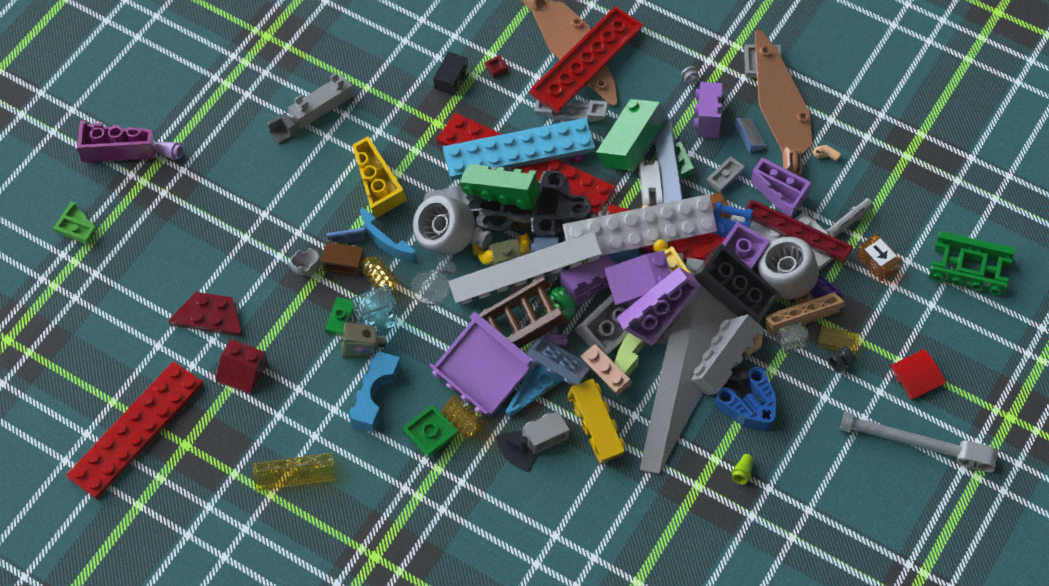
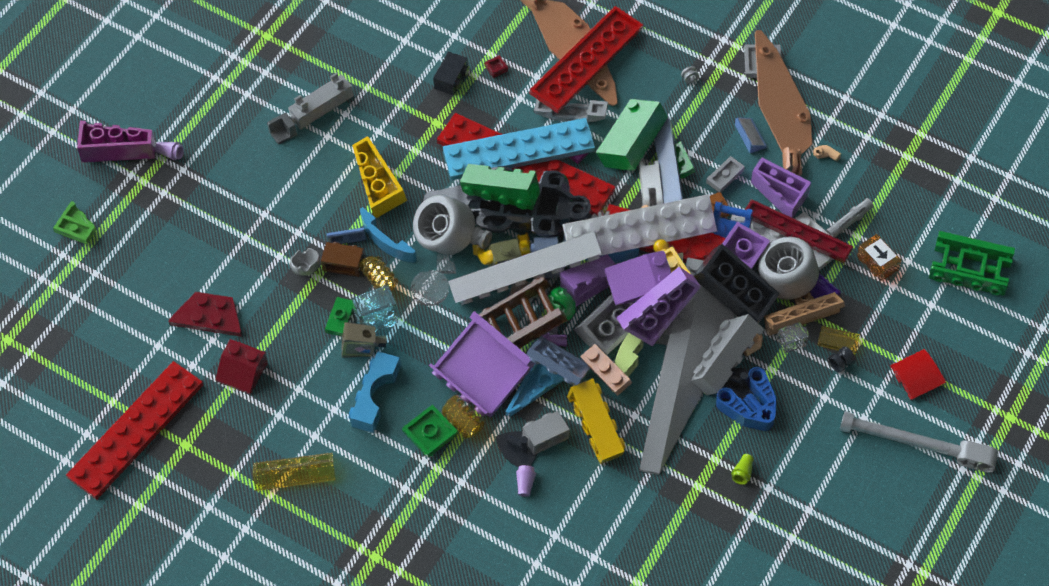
(525, 480): none -> lavender cone
(708, 110): medium lavender wedge -> none

